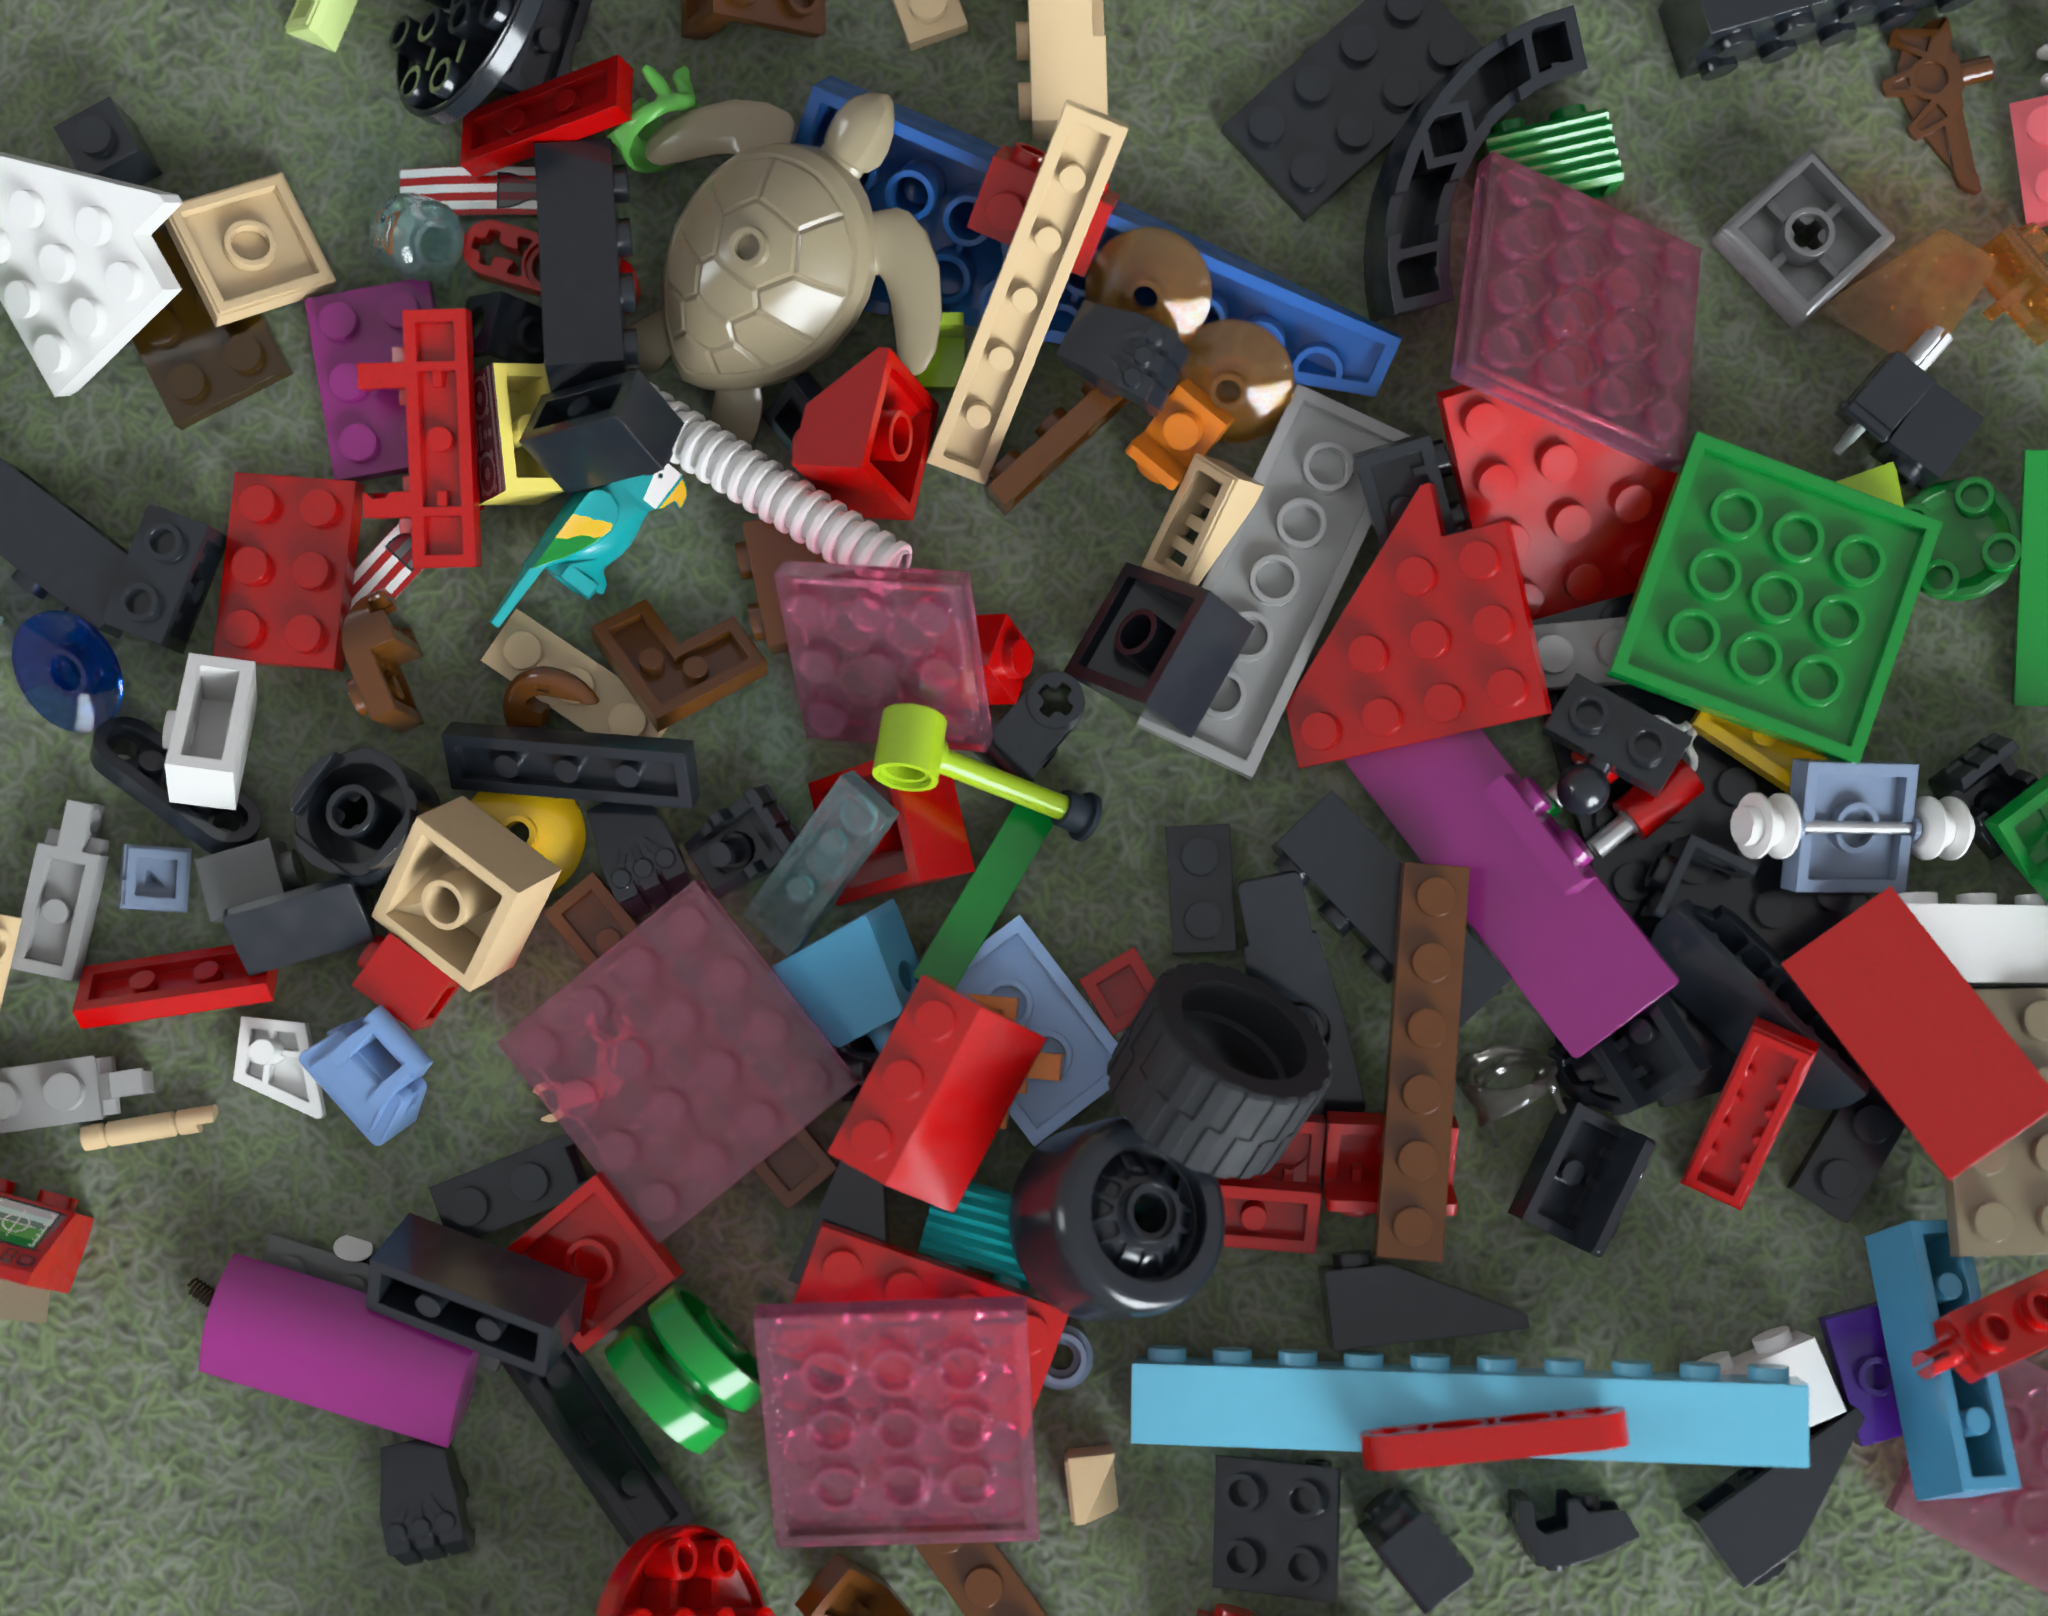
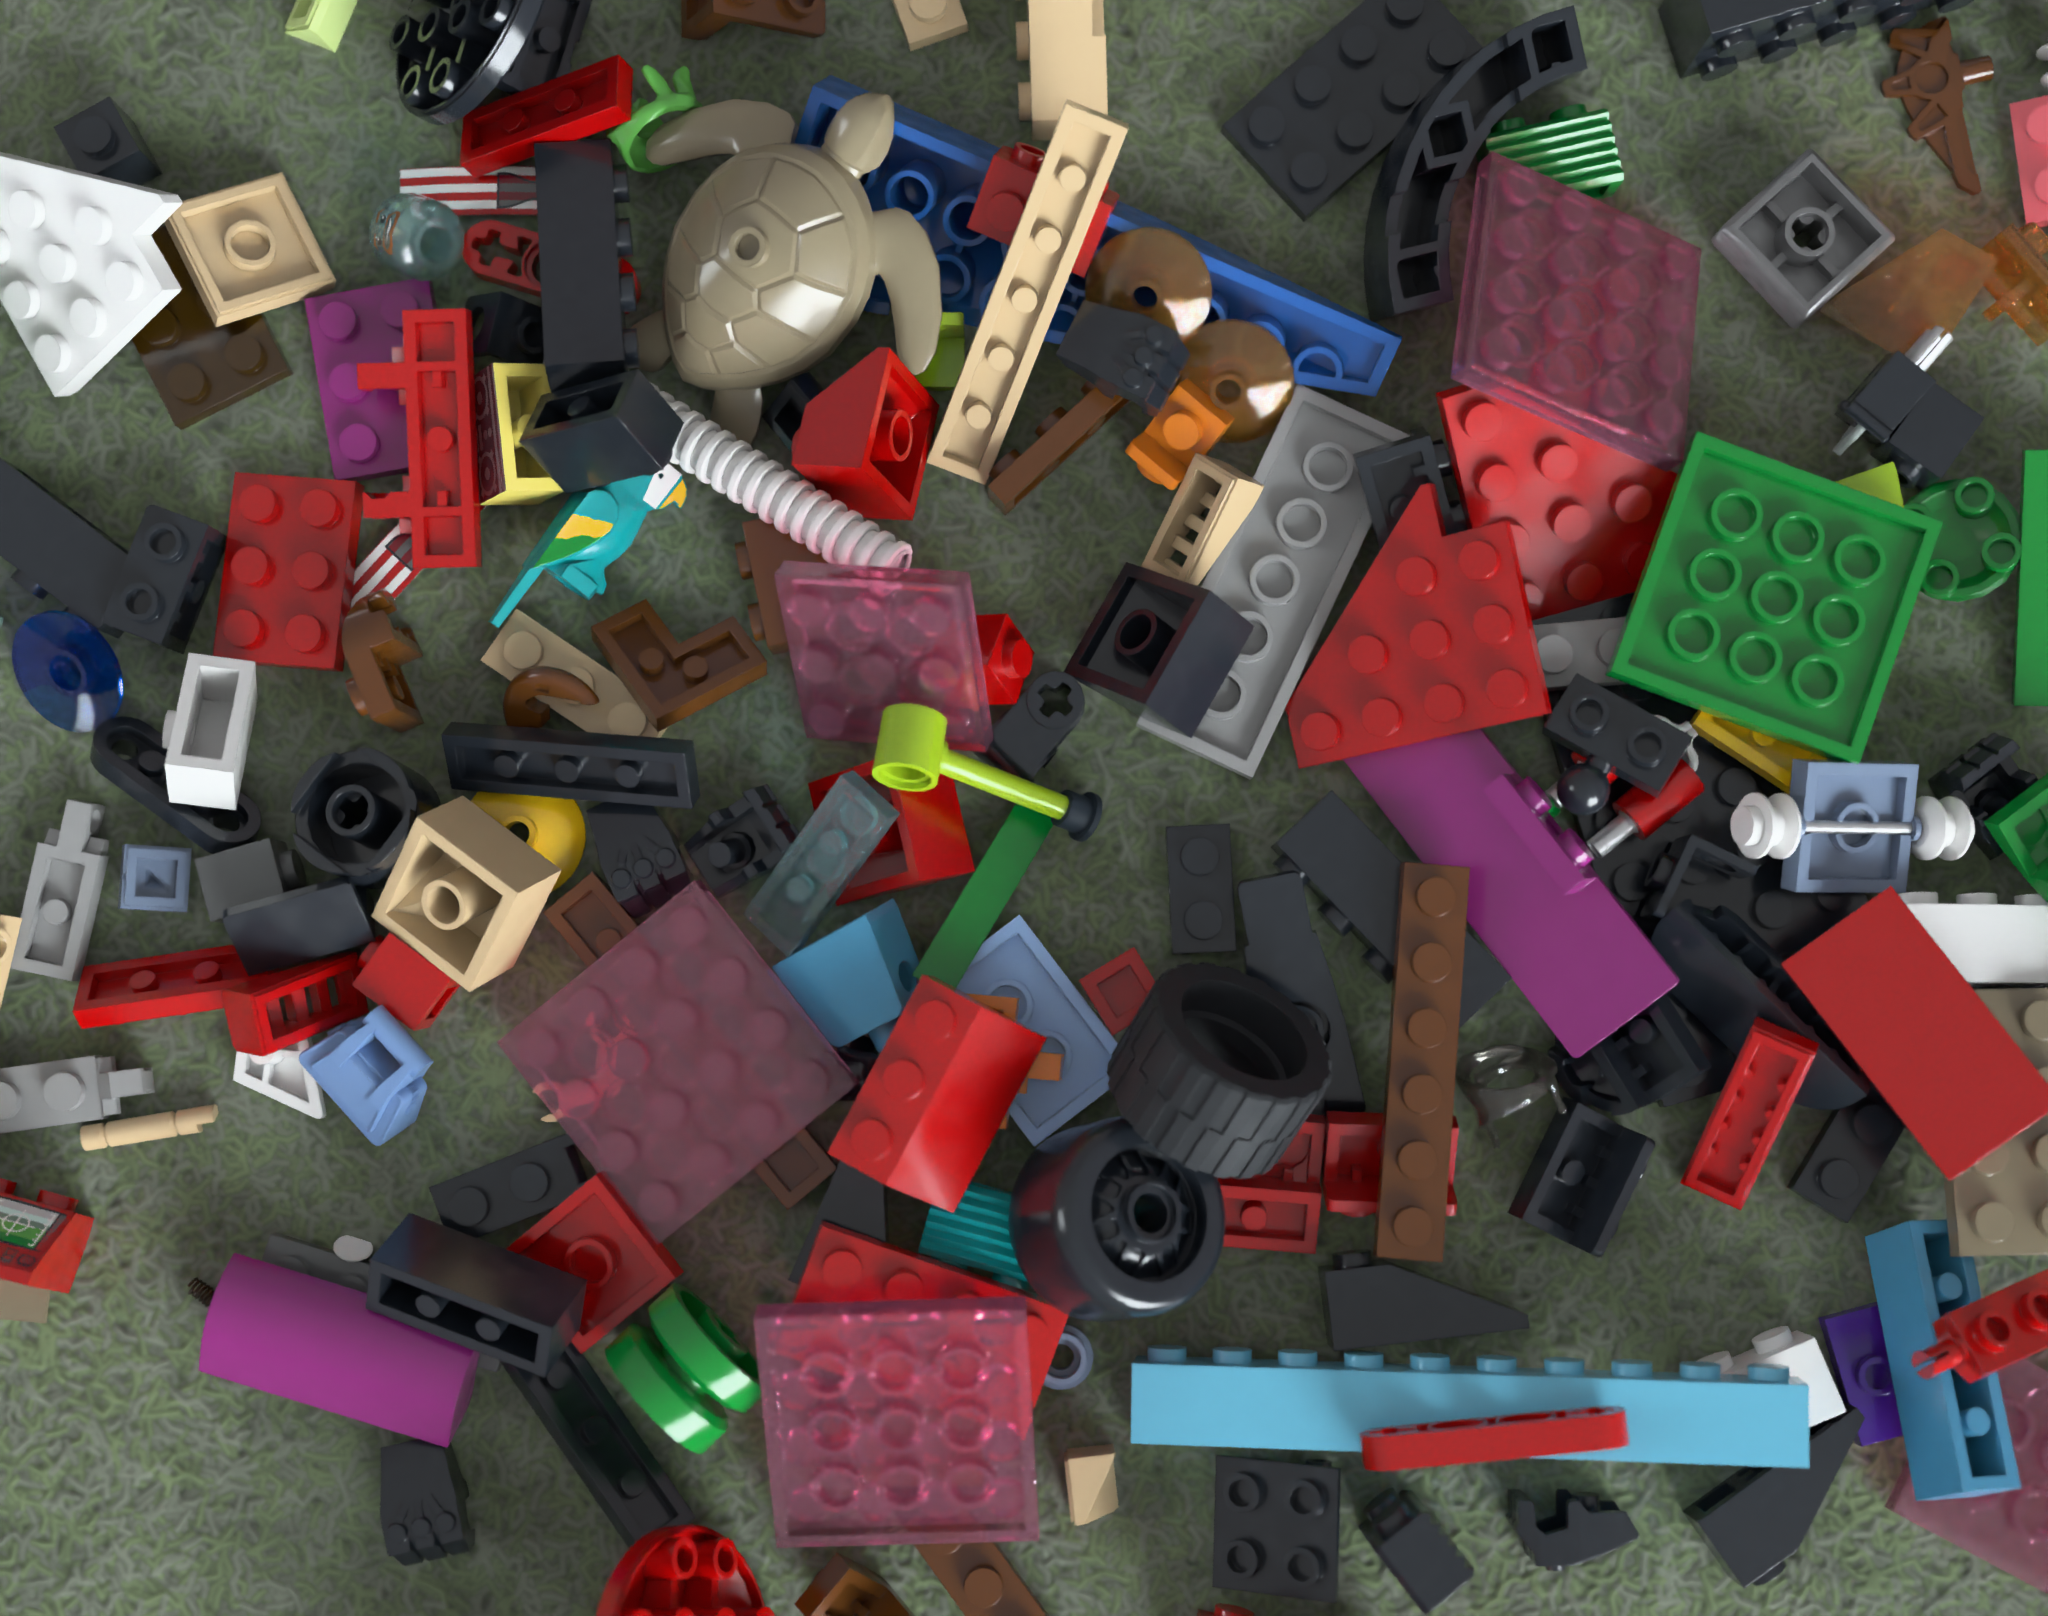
(256, 1012): none -> red slope

